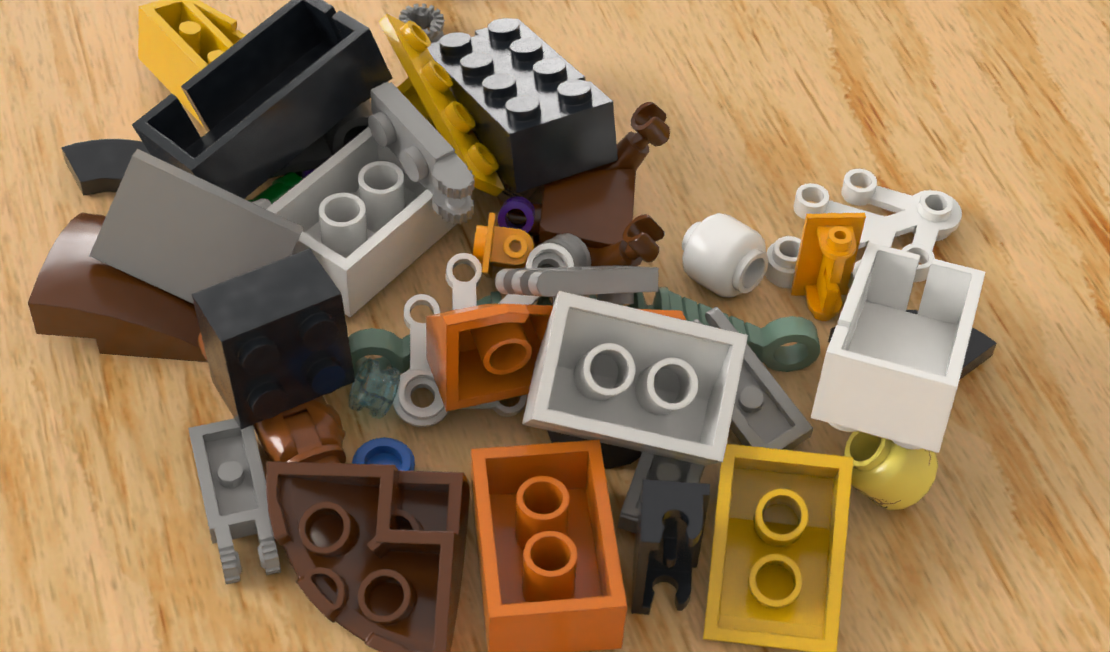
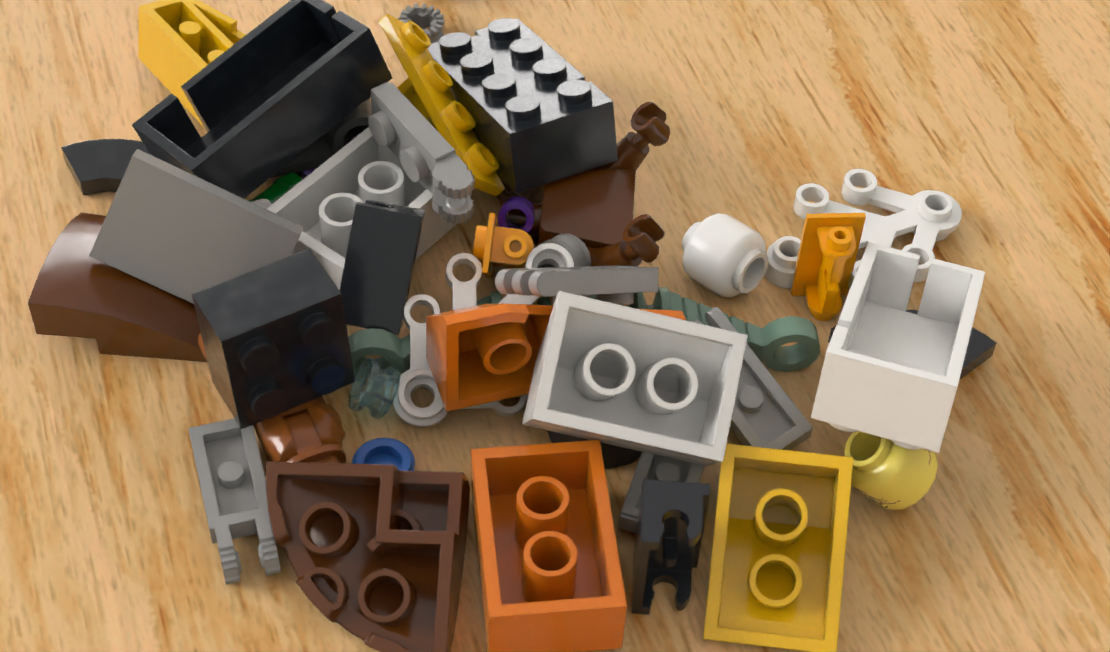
(380, 264): none -> black hinge

